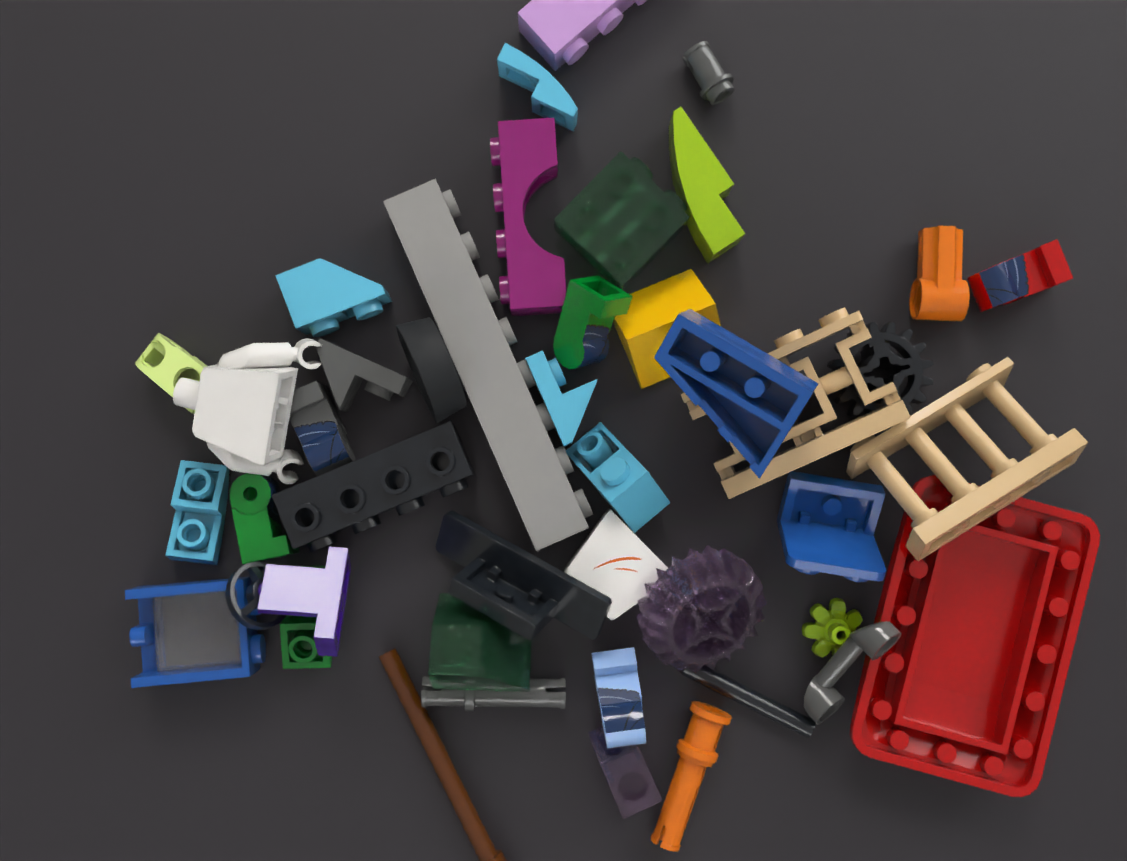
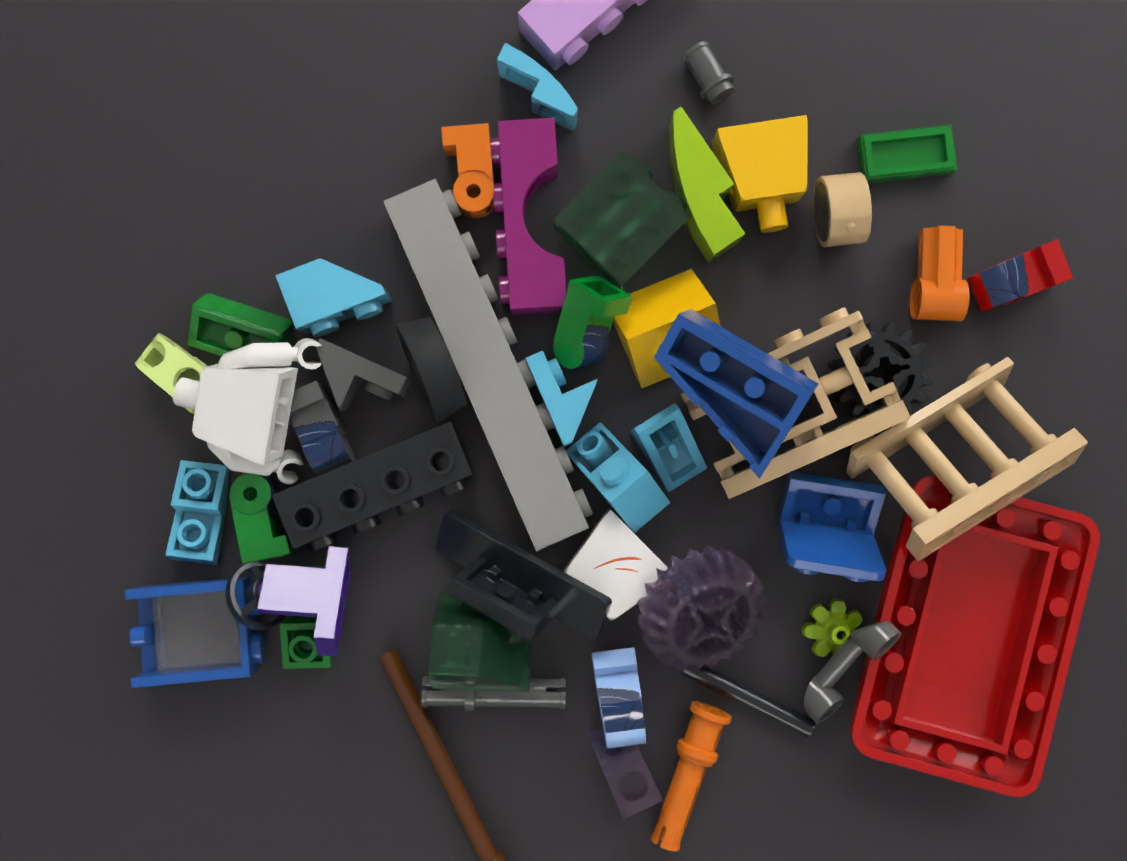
(226, 325): none -> green slope
(476, 180): none -> orange leg
(669, 447): none -> medium azure slope
(766, 166): none -> yellow torso
(842, 209): none -> tan piece
(907, 153): none -> green tile

